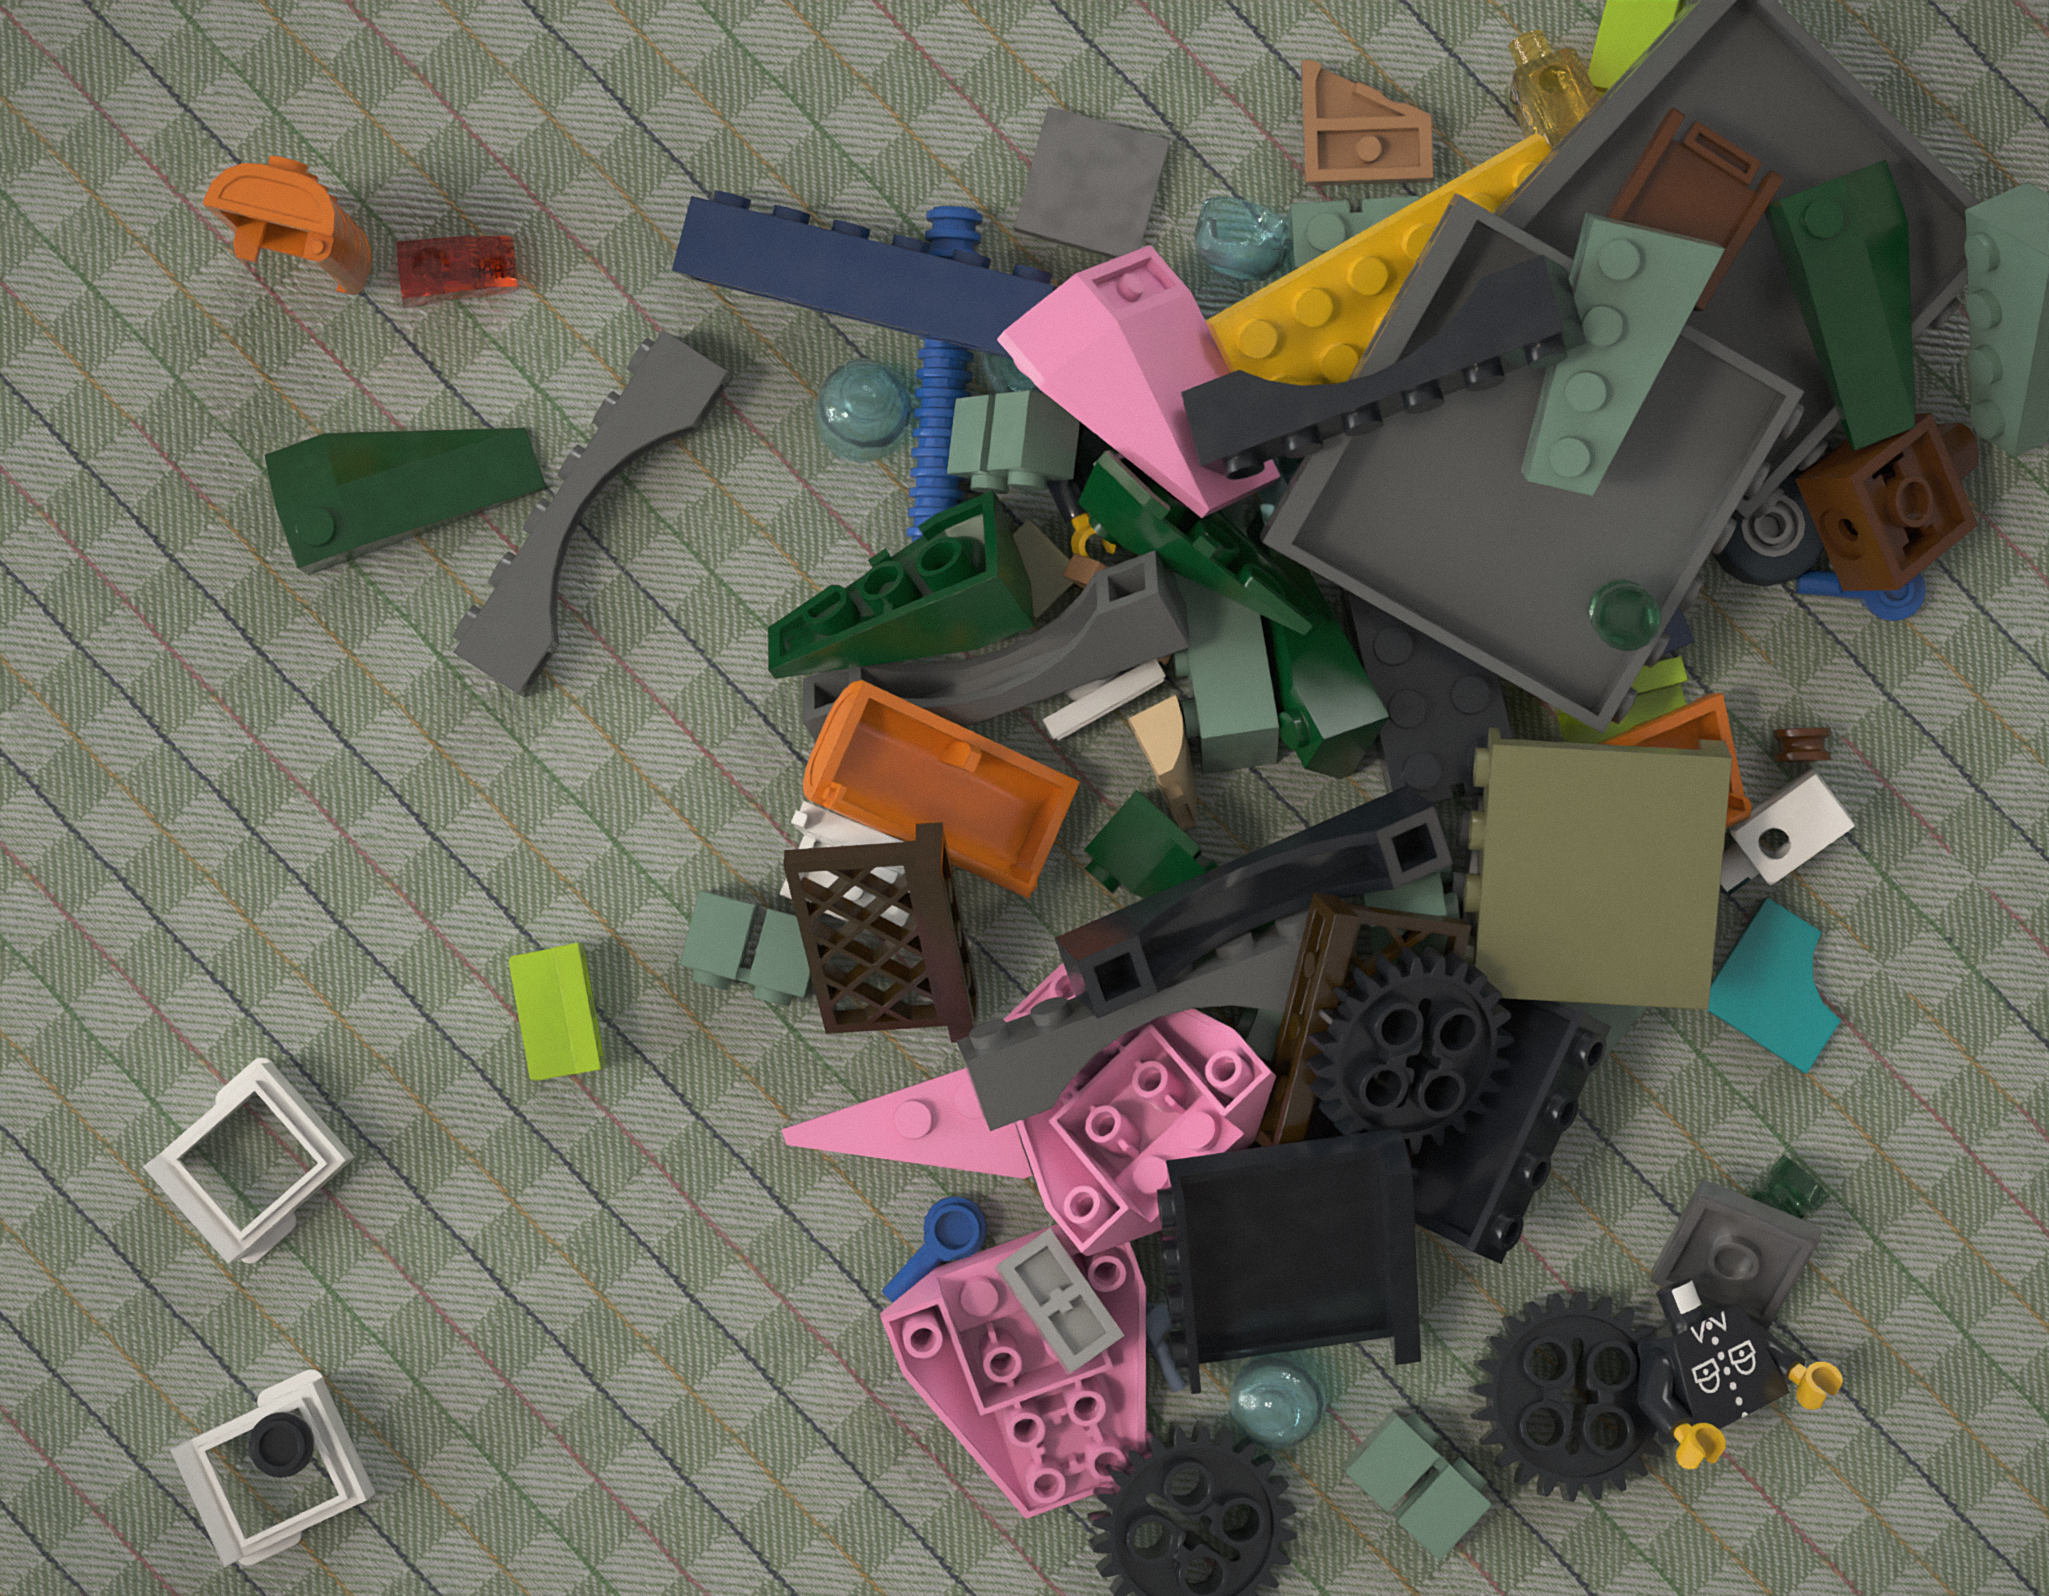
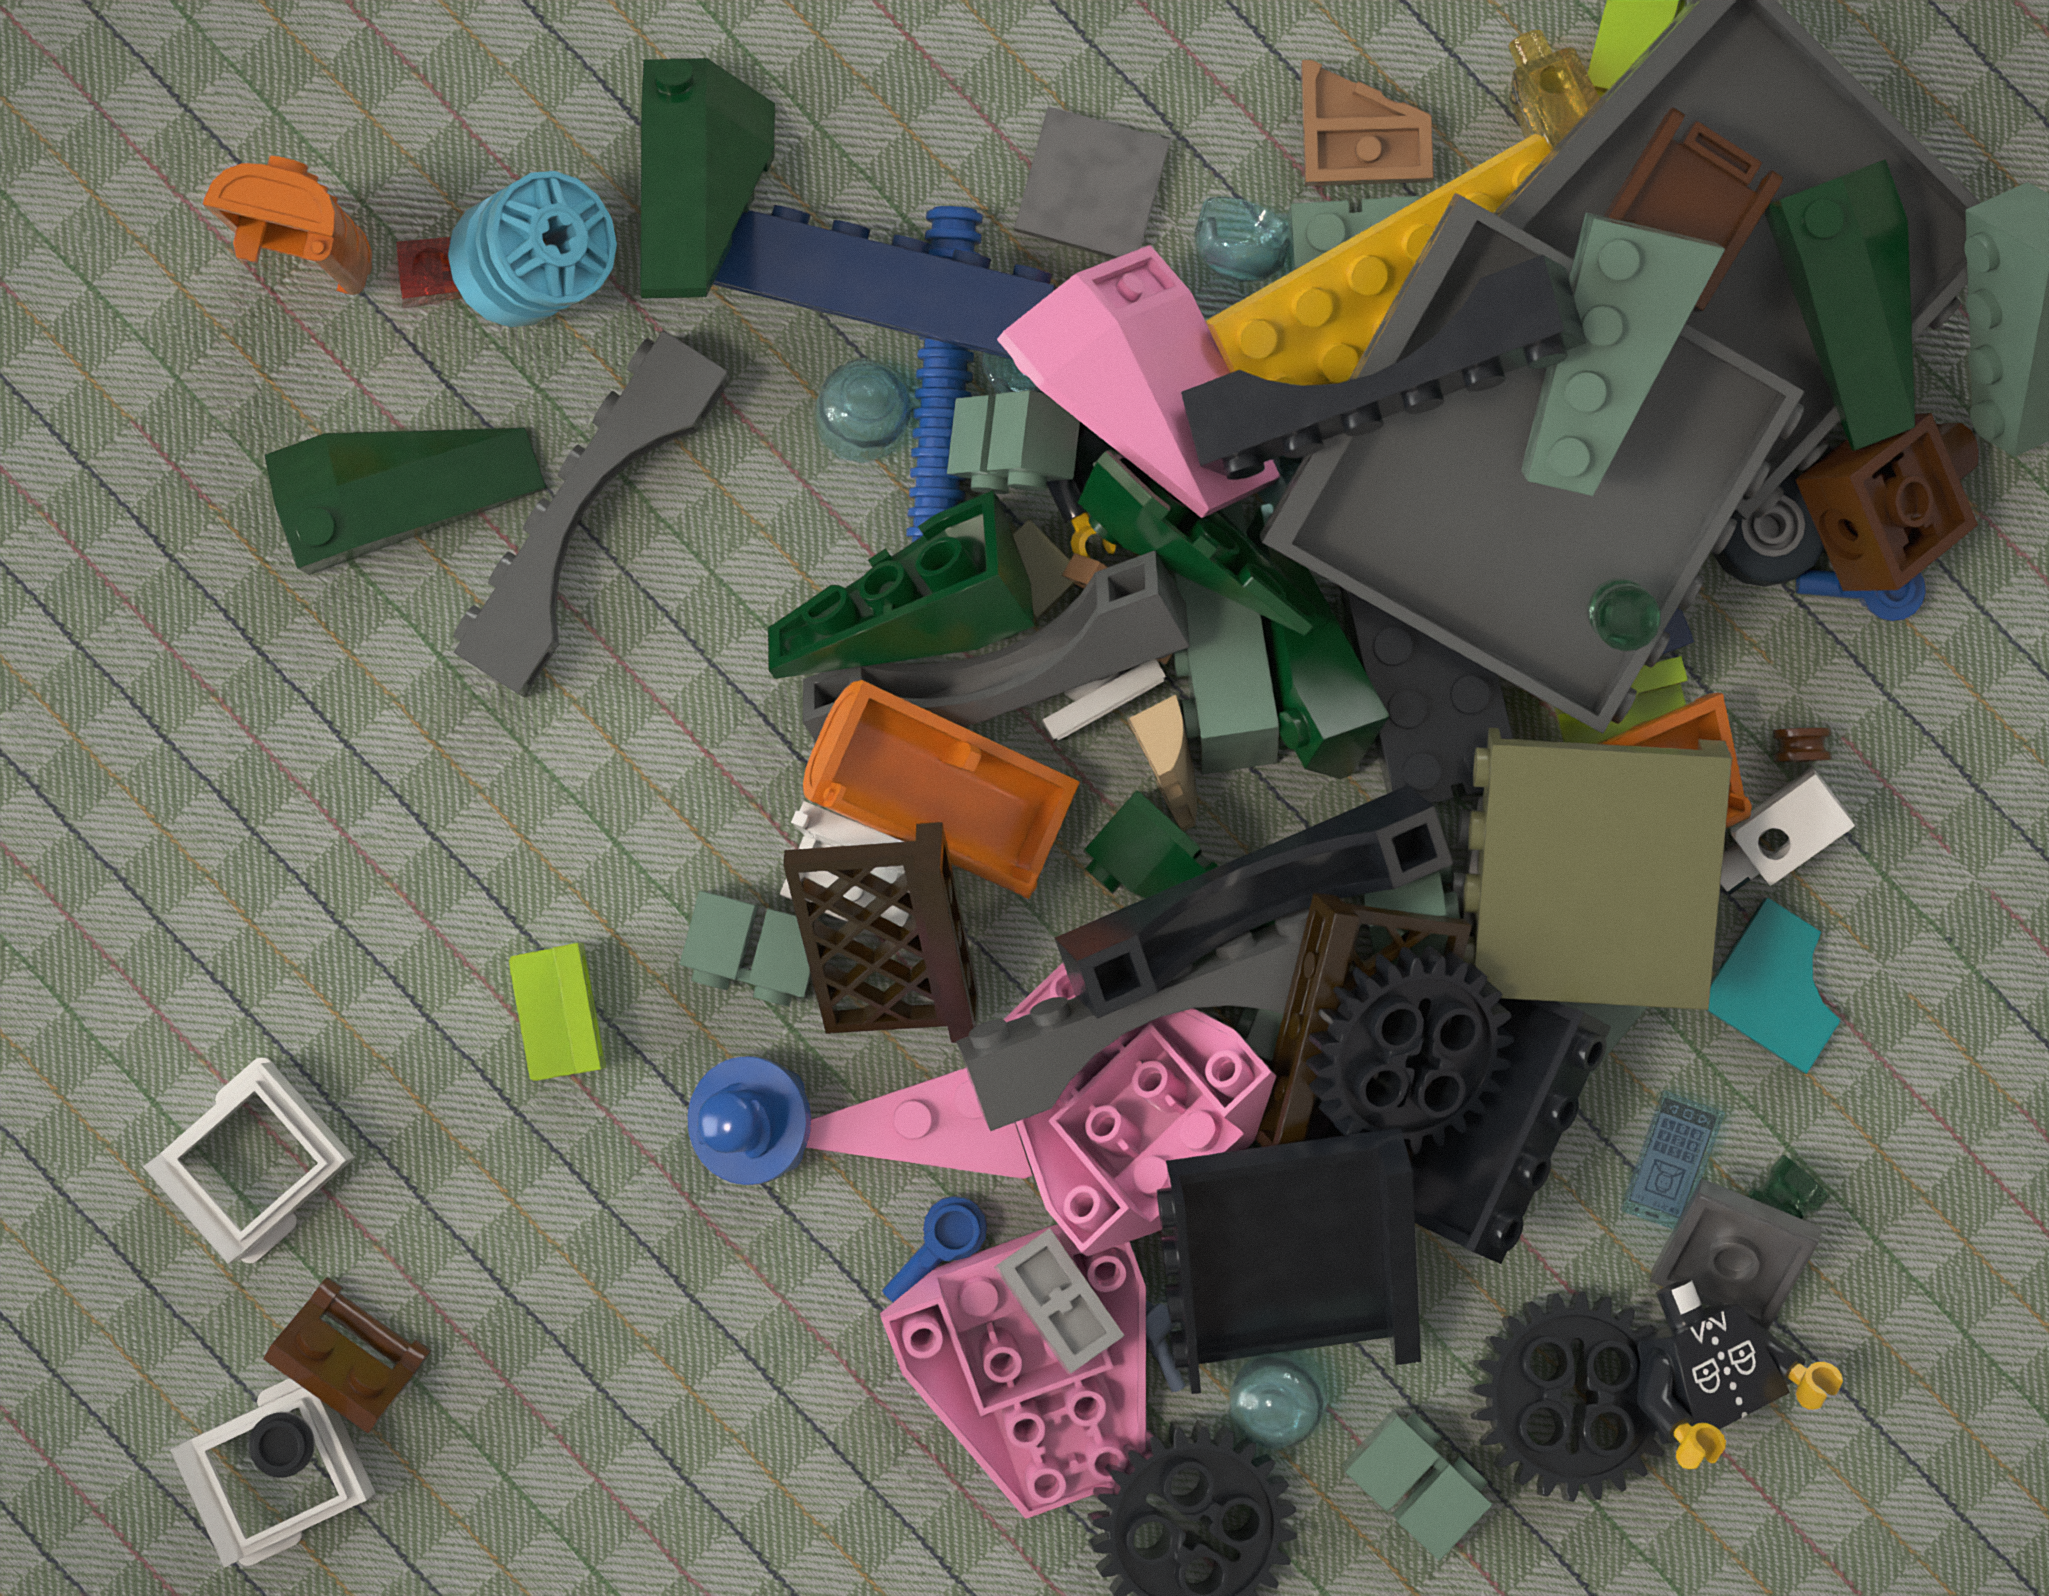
(337, 1367): none -> reddish brown plate
(502, 257): none -> medium azure wheel
(700, 161): none -> dark green wedge
(749, 1120): none -> blue plate
(1672, 1159): none -> clear light blue tile

